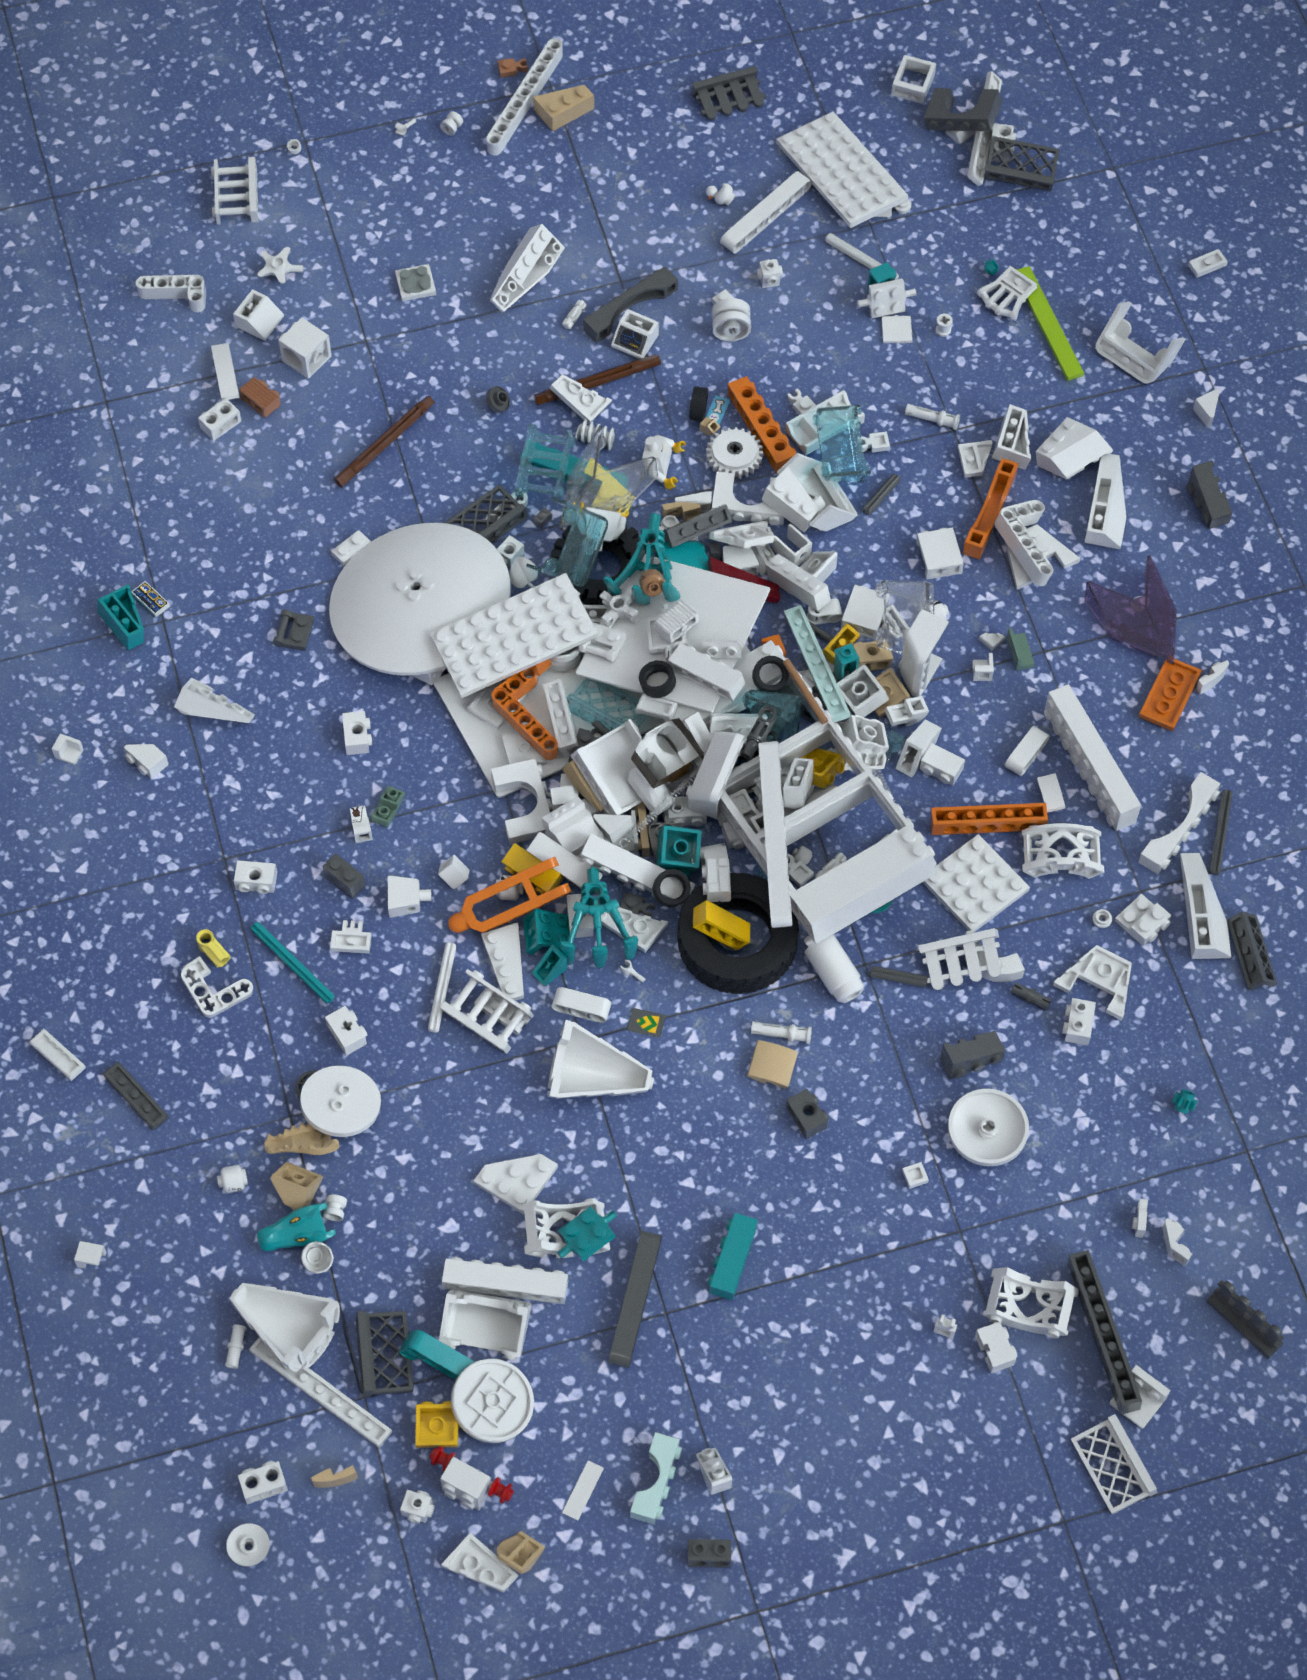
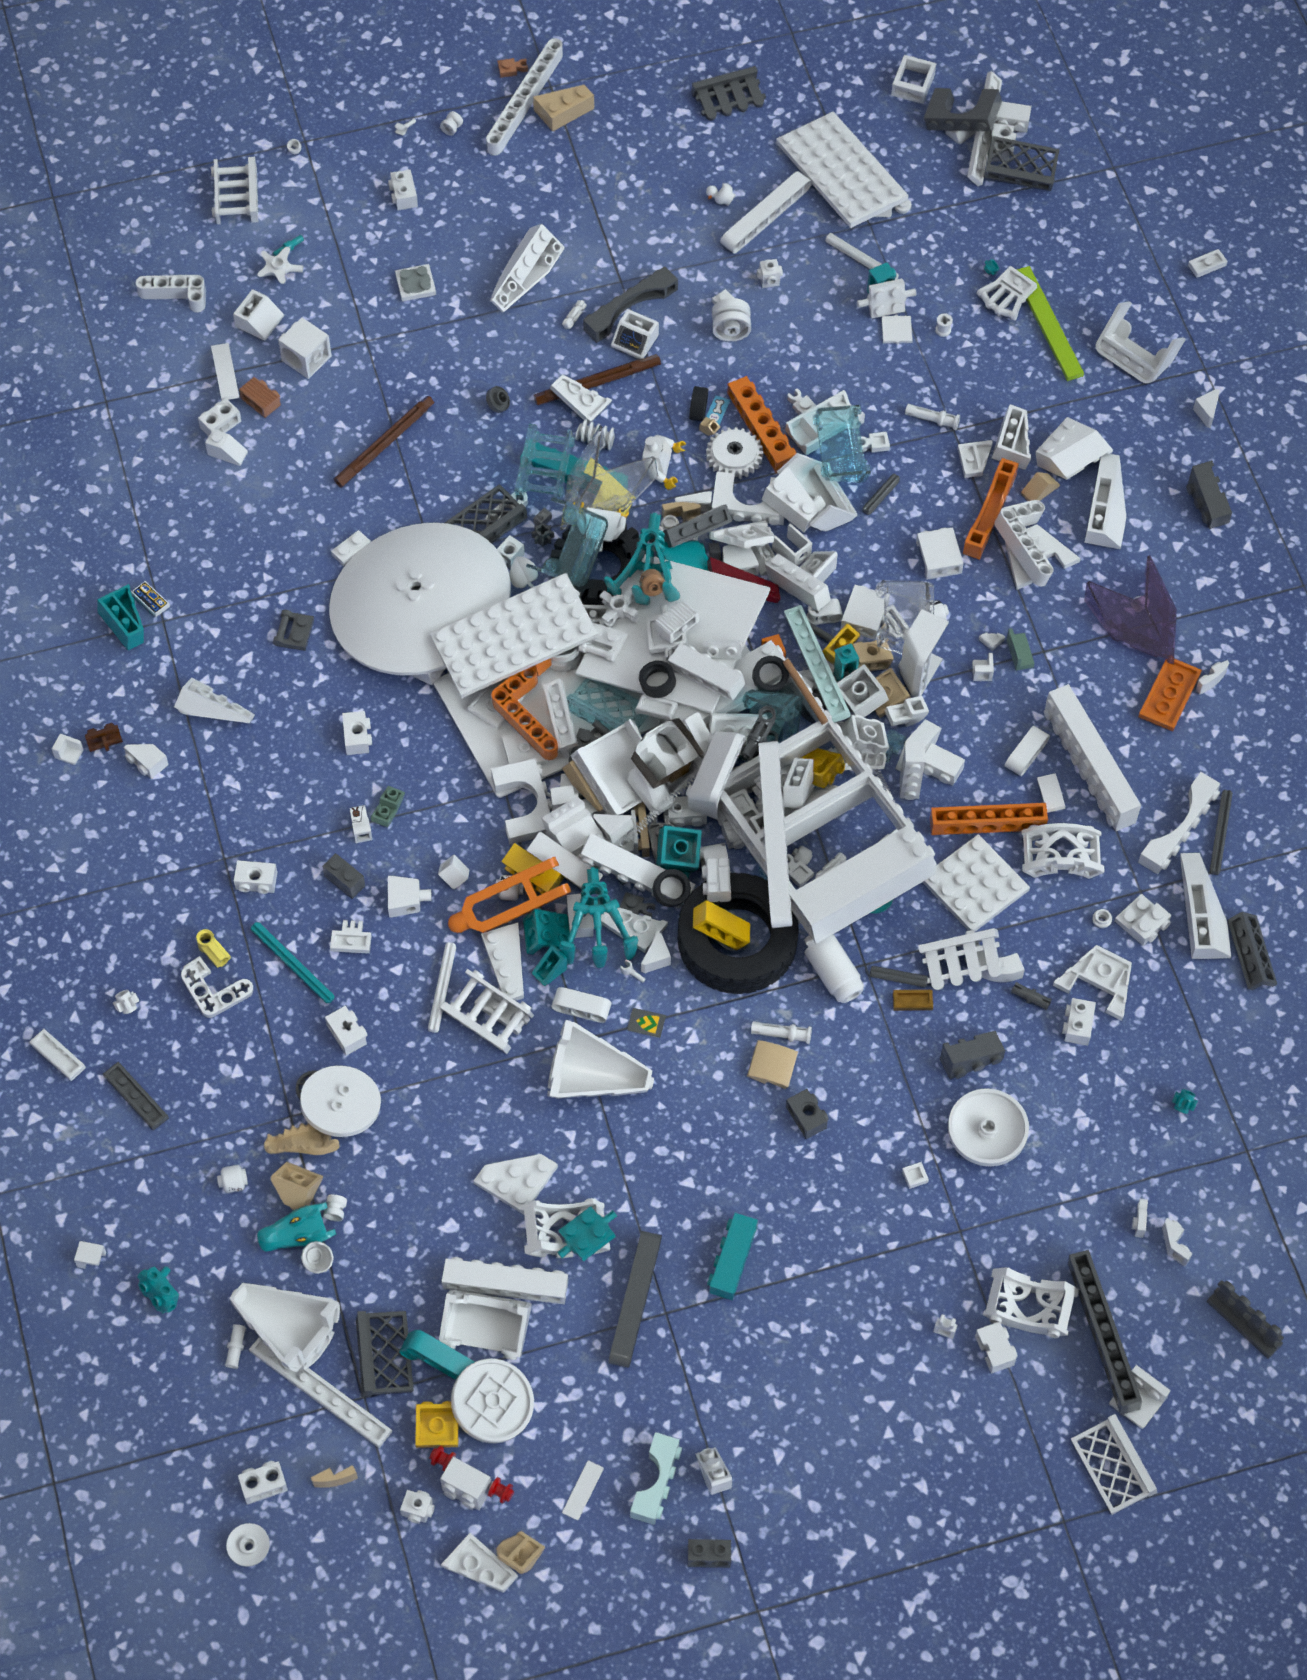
(103, 738): none -> reddish brown hips
(126, 1001): none -> white gear
(158, 1289): none -> teal brick
(225, 447): none -> white slope
(291, 244): none -> teal bar
(403, 189): none -> white brick
(542, 534): none -> dark grey gear
(656, 956): none -> white slope
(912, 769): none -> white brick
(912, 1000): none -> pearl gold tile
(1014, 115): none -> white brick
(1039, 487): none -> tan slope

